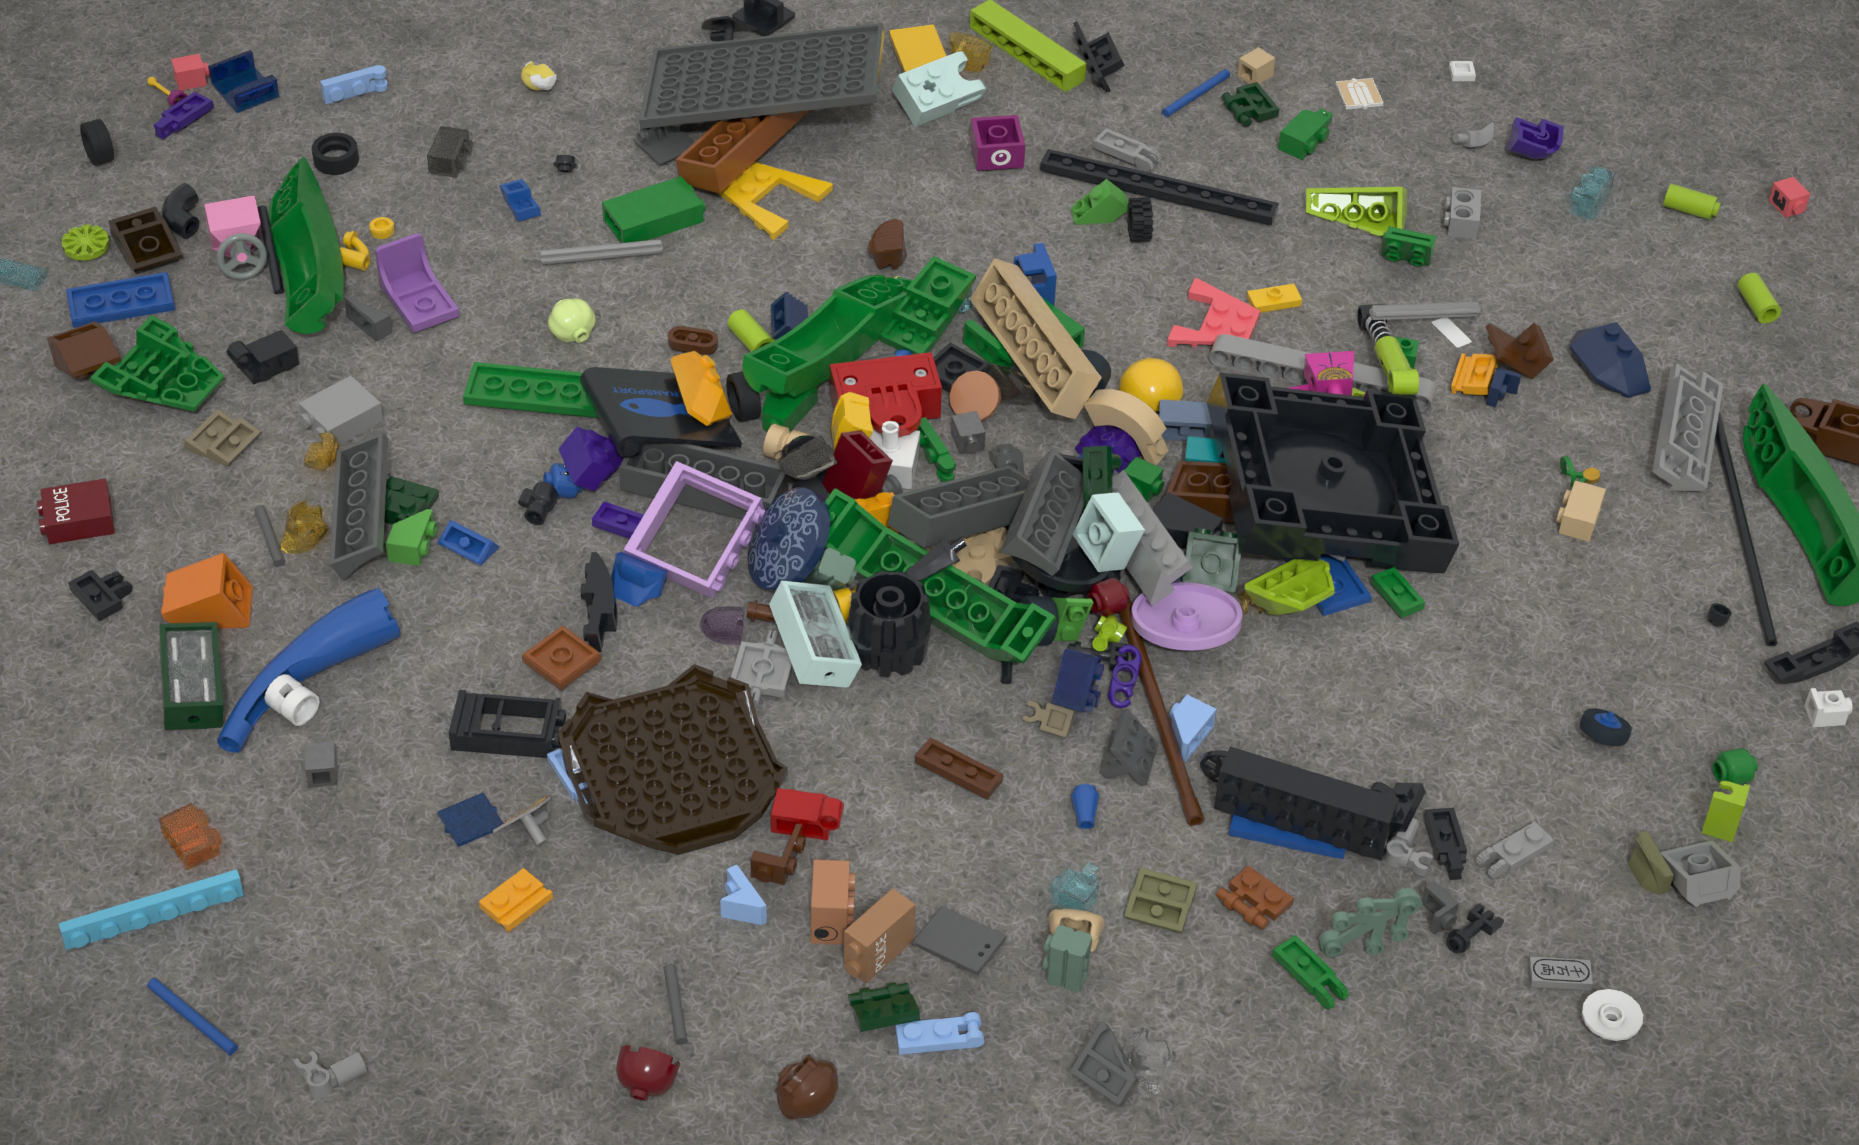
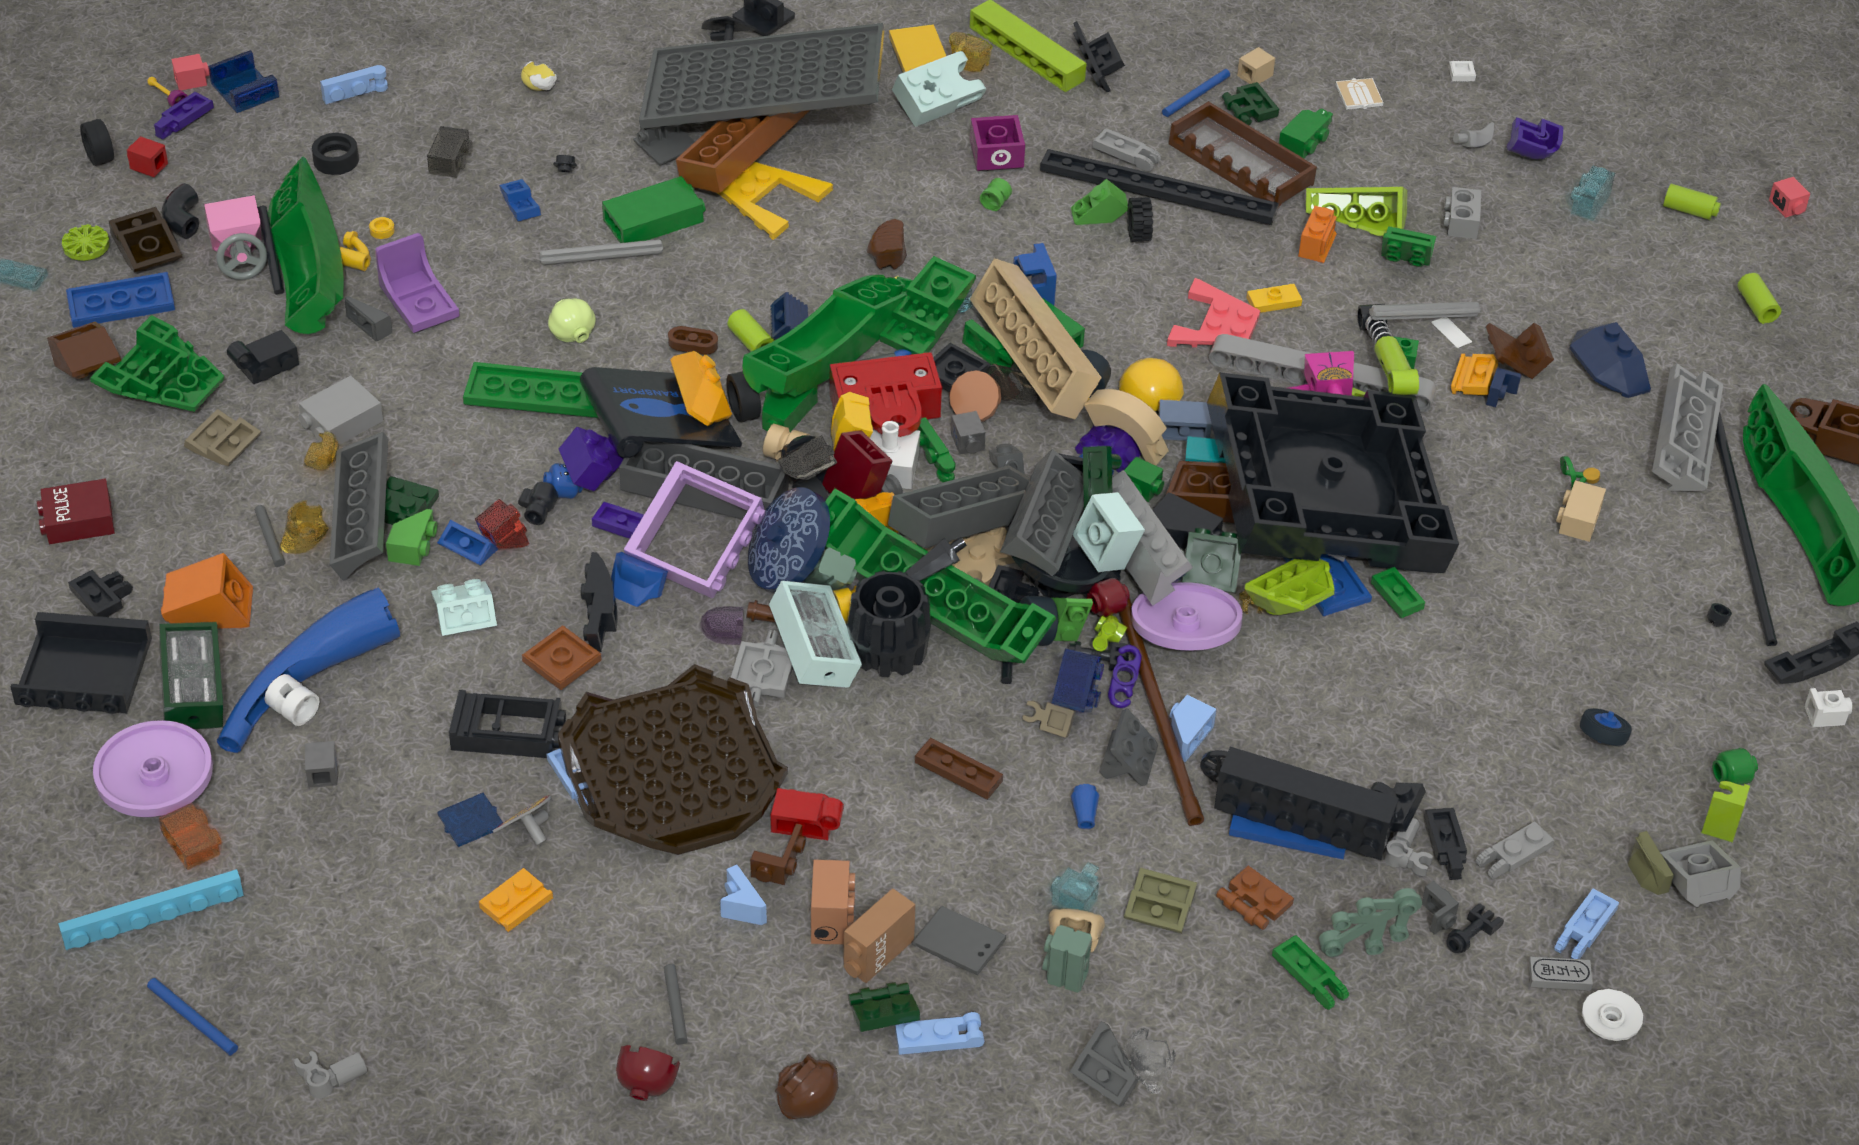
(83, 663): none -> black panel
(147, 156): none -> red brick
(152, 768): none -> lavender dish
(464, 607): none -> light aqua bracket
(502, 526): none -> clear red slope
(995, 195): none -> bright green wheel
(1241, 154): none -> reddish brown window
(1318, 234): none -> orange window
(1587, 922): none -> light blue hinge

